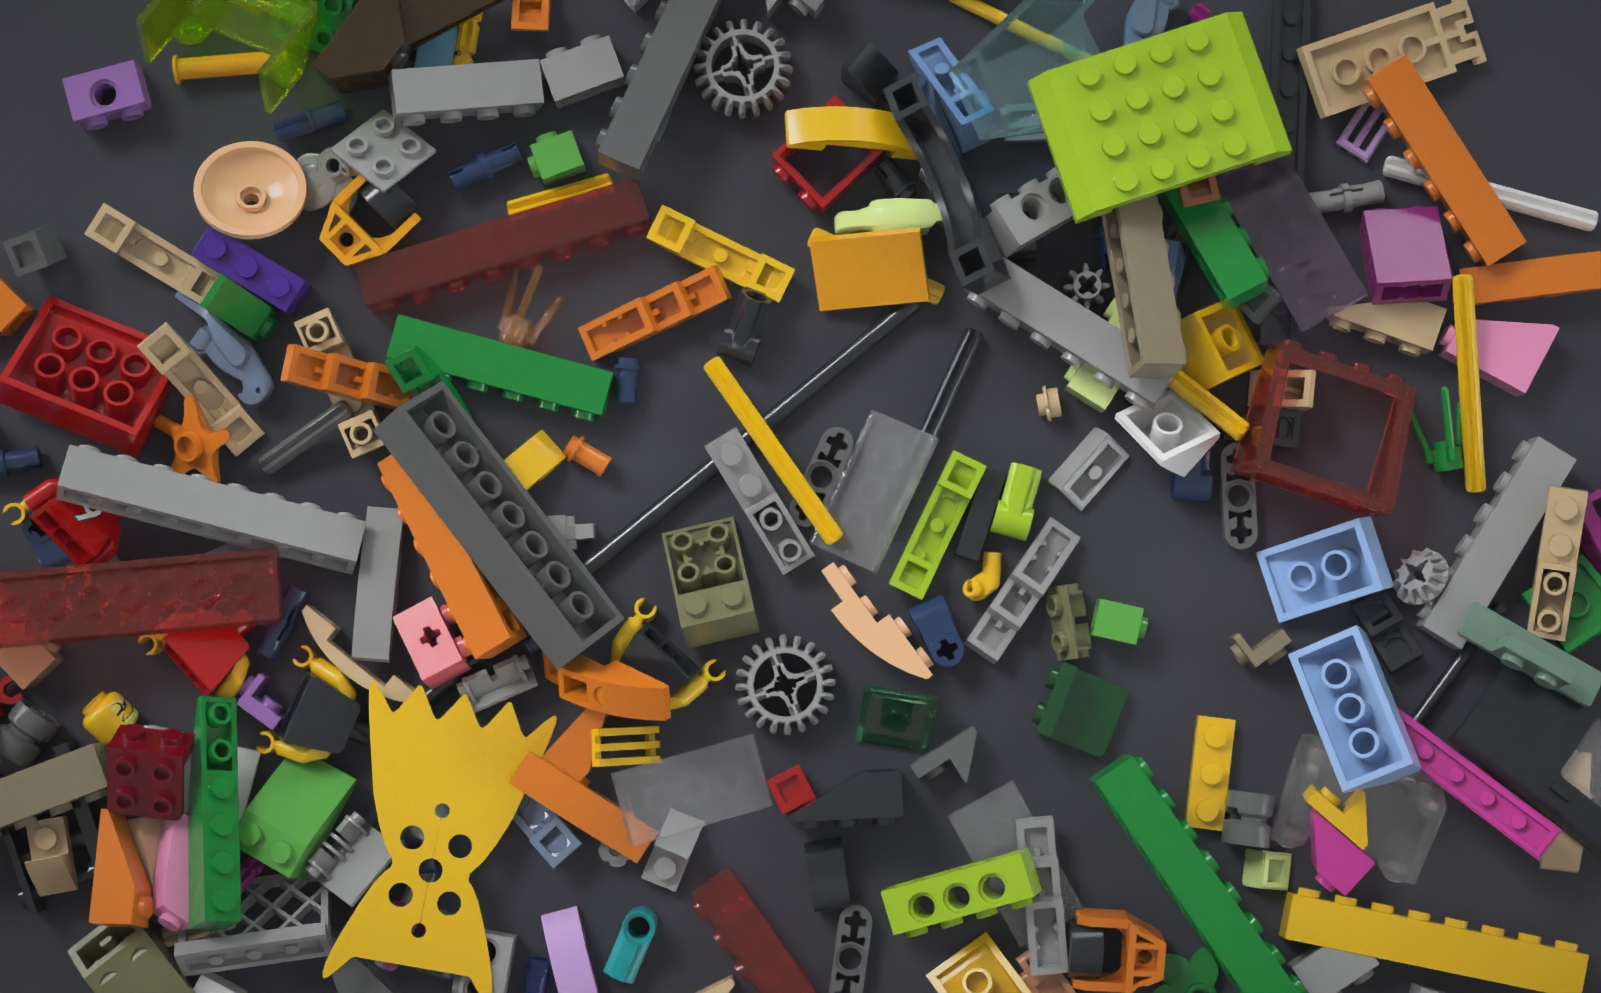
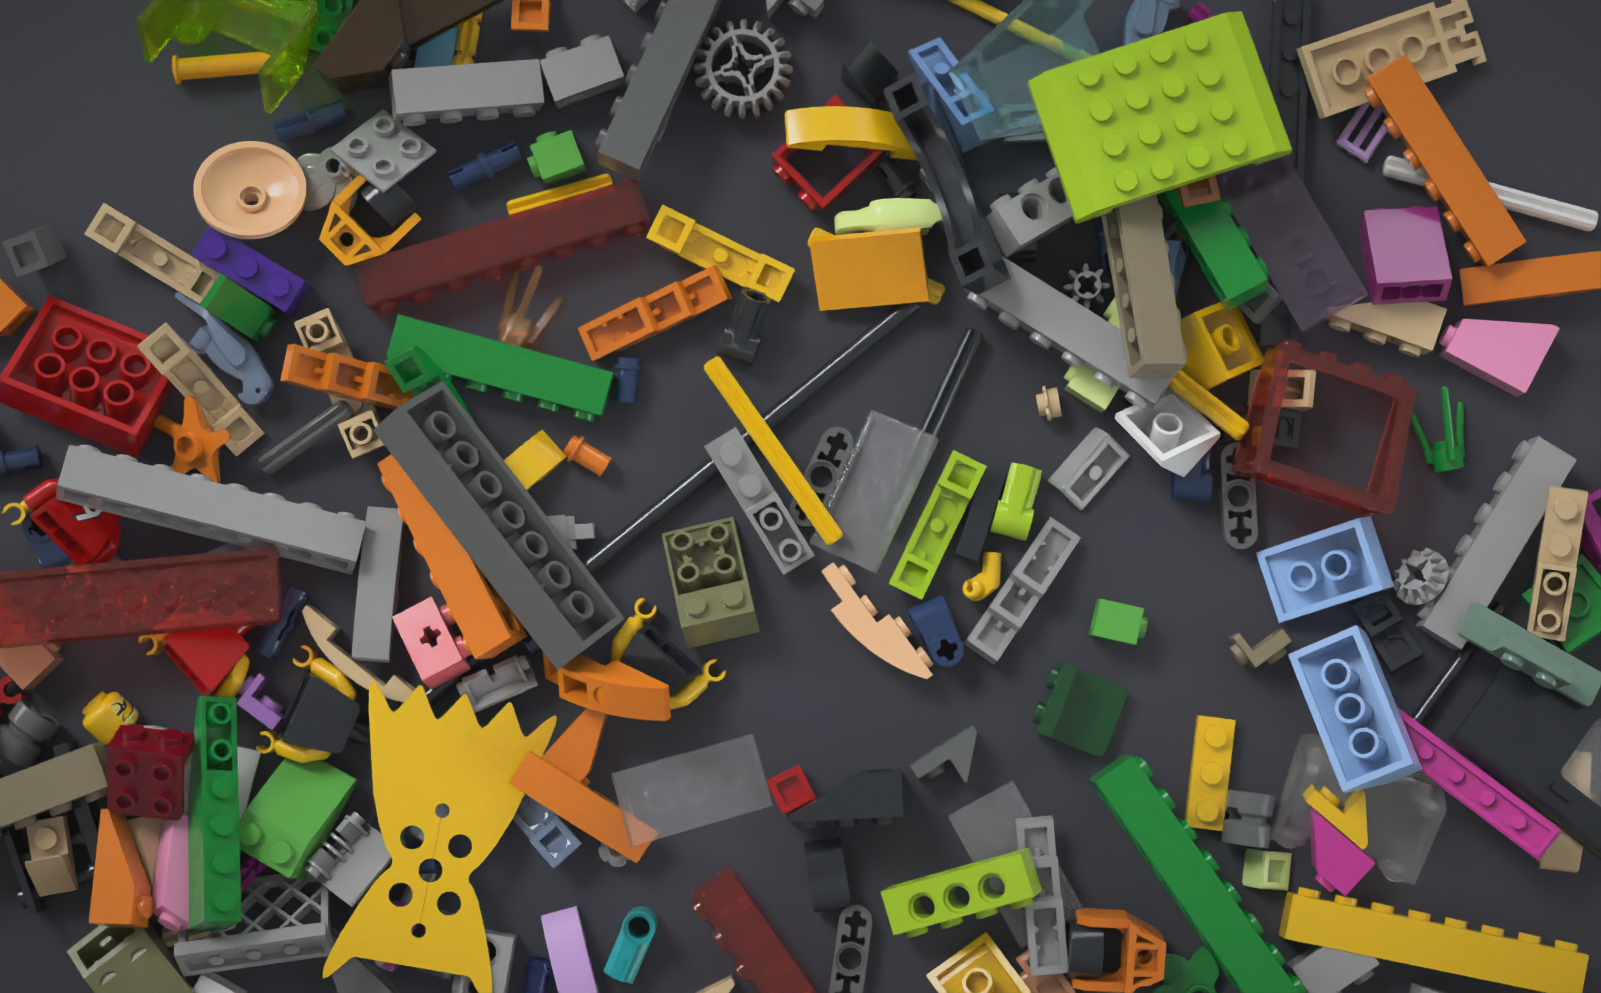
(86, 92): medium lavender brick -> none
(649, 745): yellow tile -> none
(670, 858): light grey slope -> none
(755, 696): light grey gear -> none
(896, 718): clear green slope -> none
(1068, 639): olive hinge -> none
(1349, 197): light grey pin -> none
(1469, 382): yellow axle -> none

